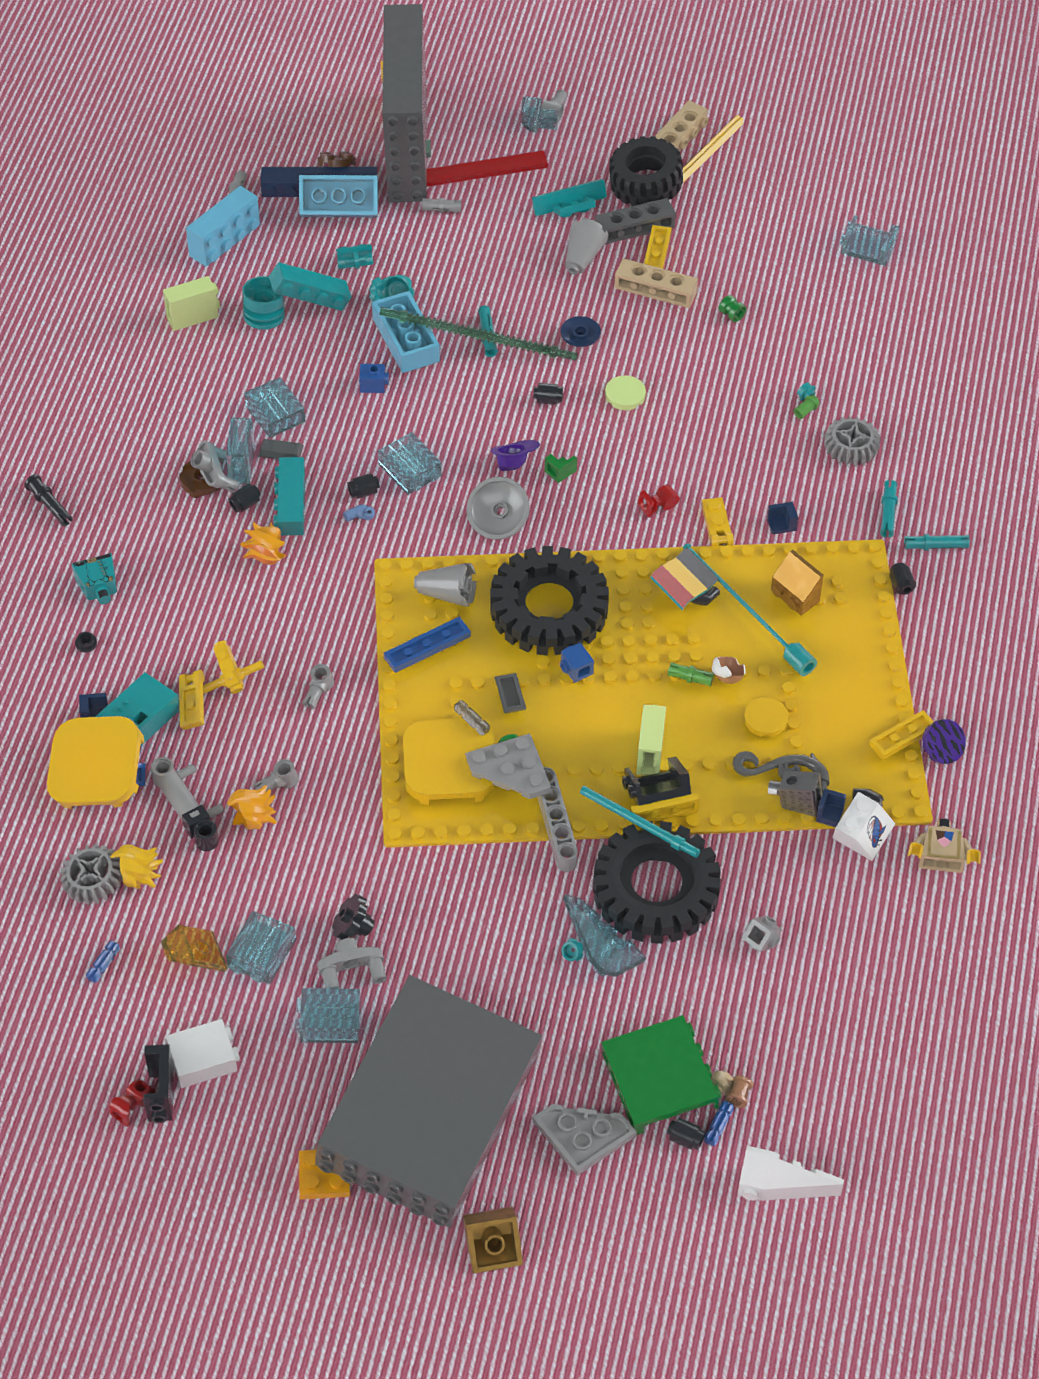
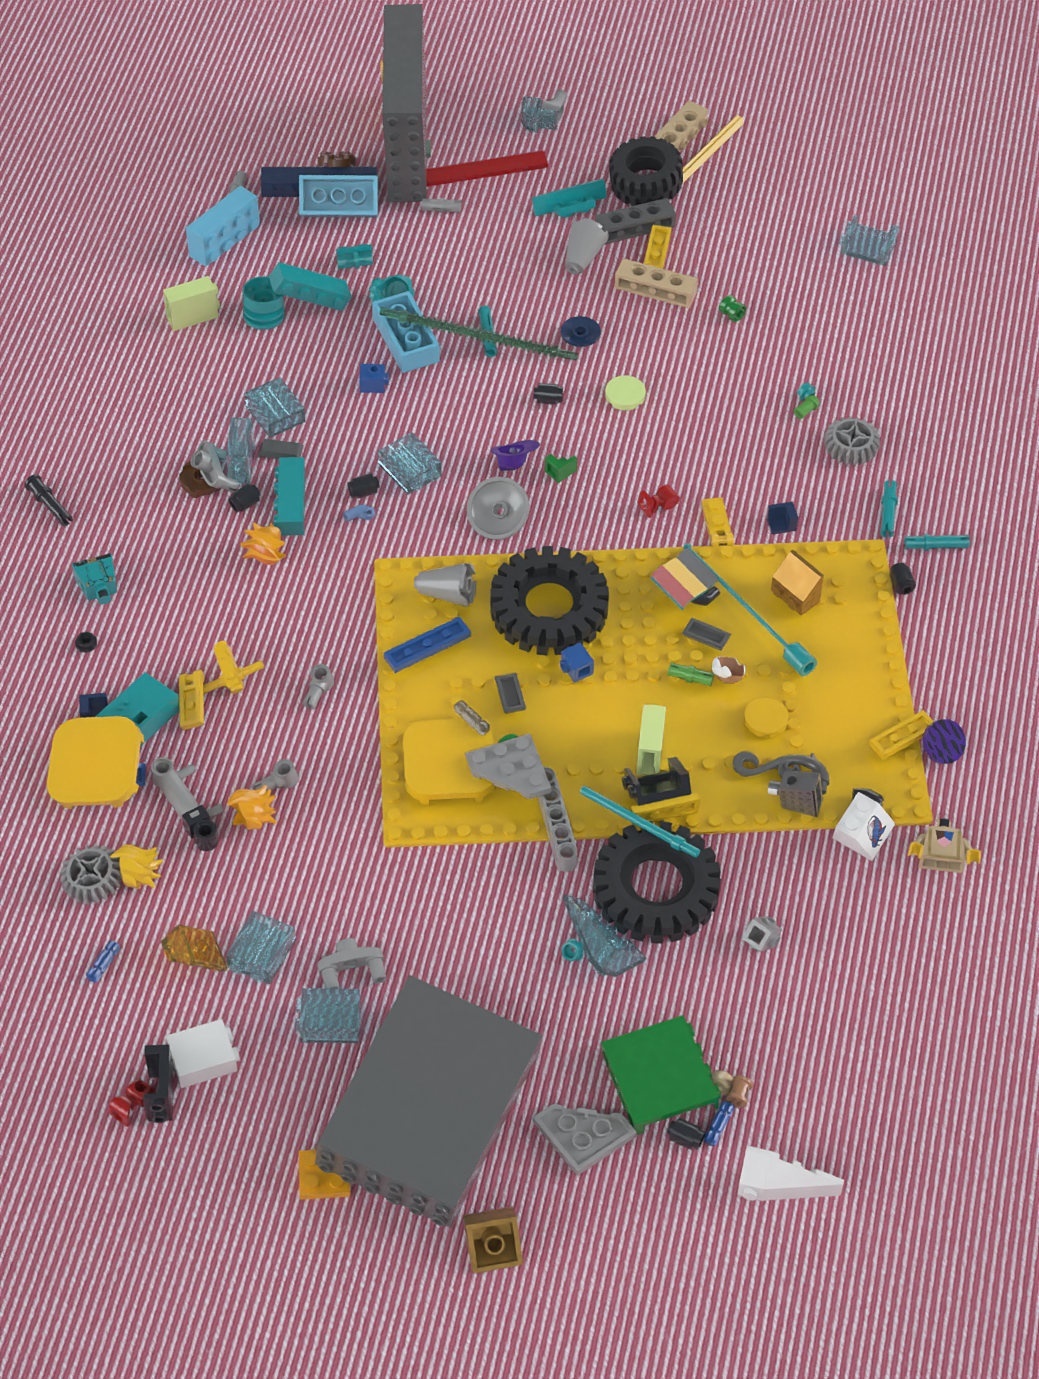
(352, 918): black plant -> none
(706, 634): none -> dark grey tile
(831, 807): dark blue panel -> none

